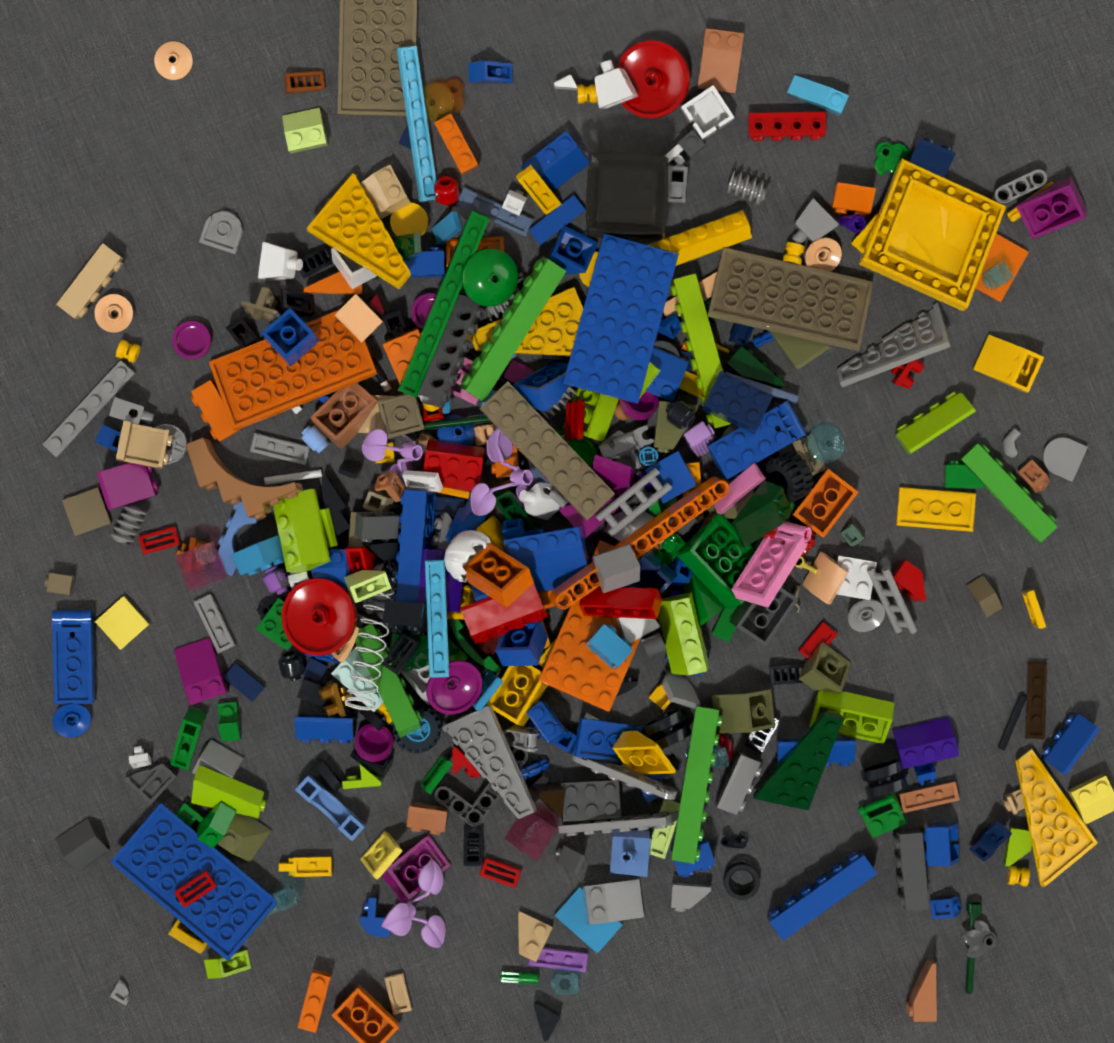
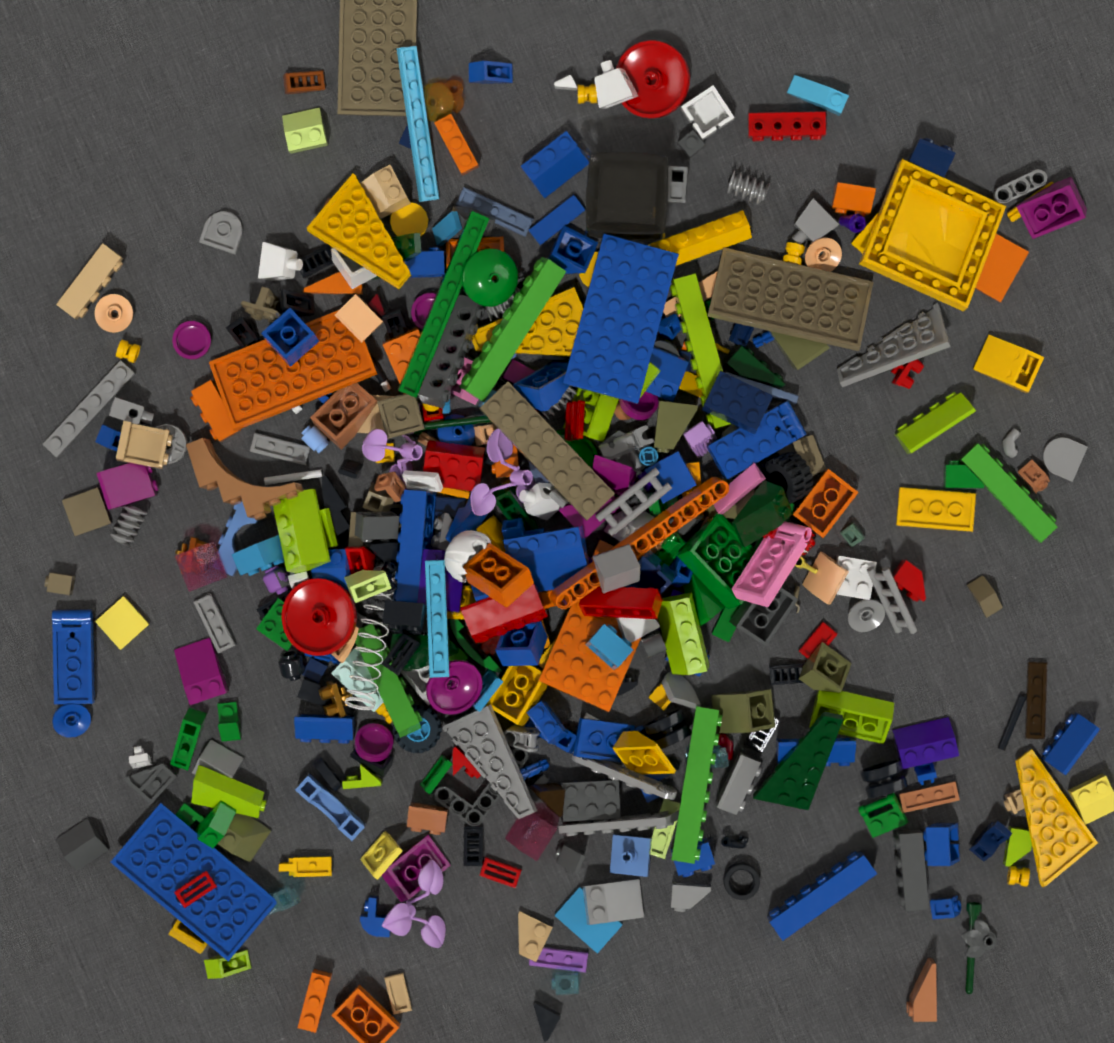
(121, 993): light grey tile -> none
(175, 536): red tile -> none
(180, 67): light nougat dish -> none
(244, 682): dark blue tile -> none
(372, 717): black beam -> none
(446, 191): red head -> none
(514, 202): white tile -> none
(519, 977): green axle -> none
(538, 189): yellow plate -> none
(633, 833): dark blue tile -> none
(674, 155): white tile -> none
(680, 414): black head -> none
(720, 60): nougat slope -> none
(818, 447): clear light blue dish -> none
(889, 161): green plate -> none
(997, 276): clear light blue brick -> none
(1033, 609): yellow tile -> none

